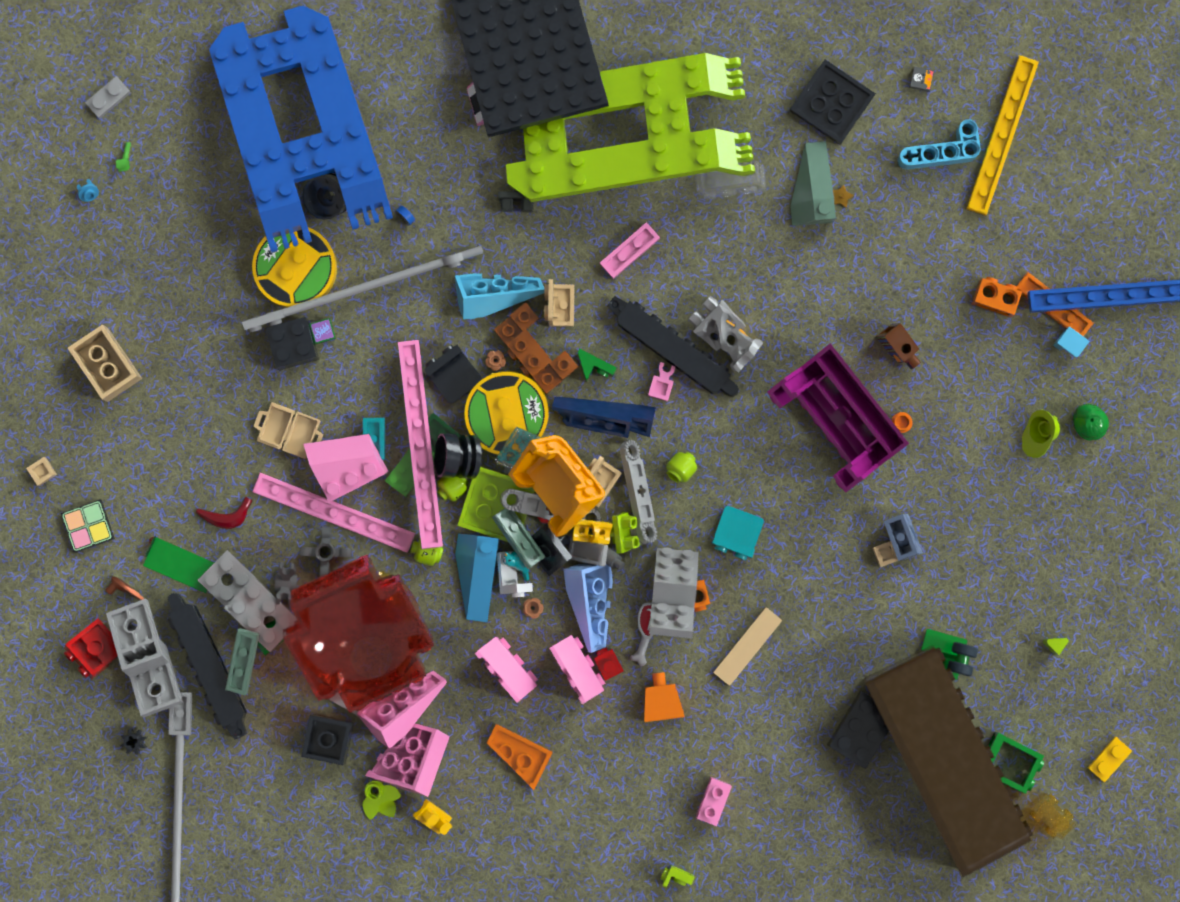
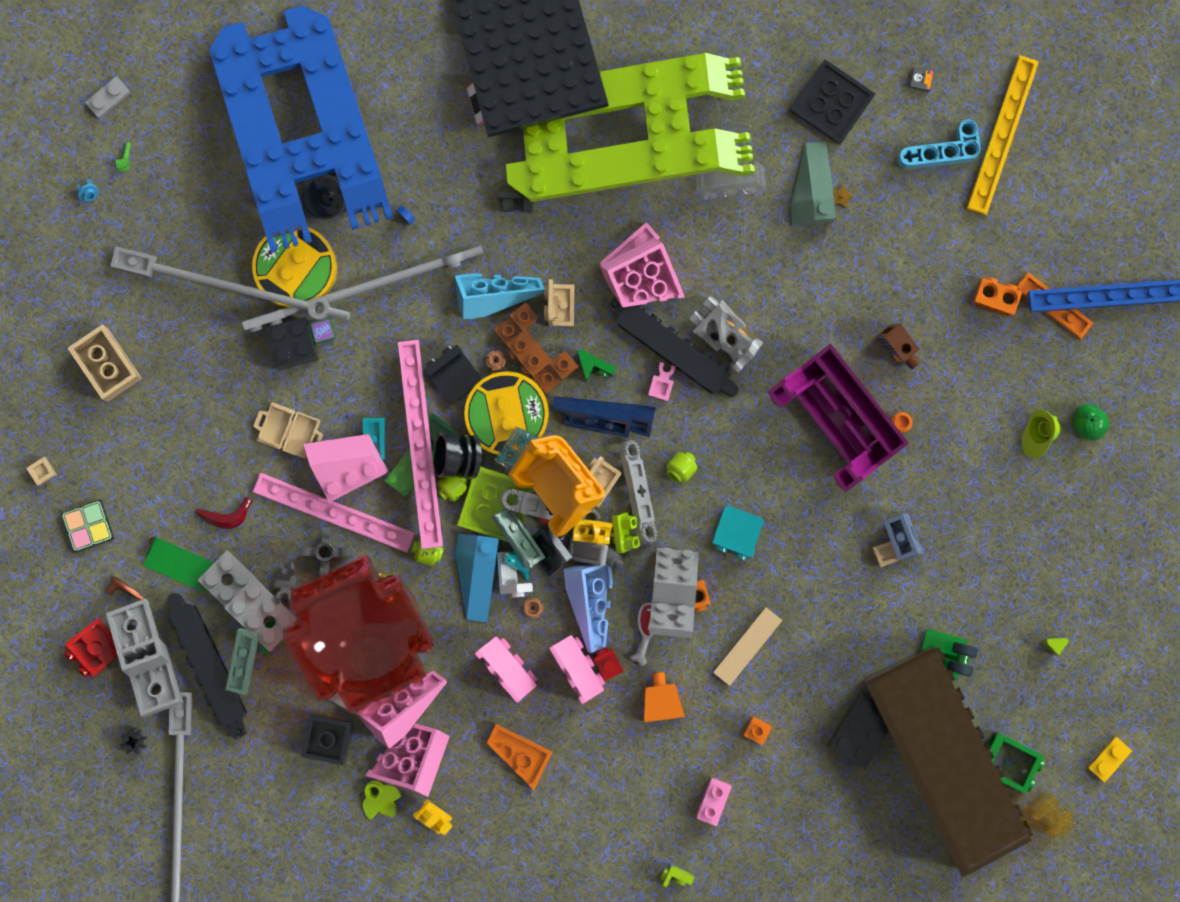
(146, 264): none -> light grey bar
(642, 275): none -> bright pink wedge
(757, 730): none -> orange brick
(1071, 342): medium azure panel -> none

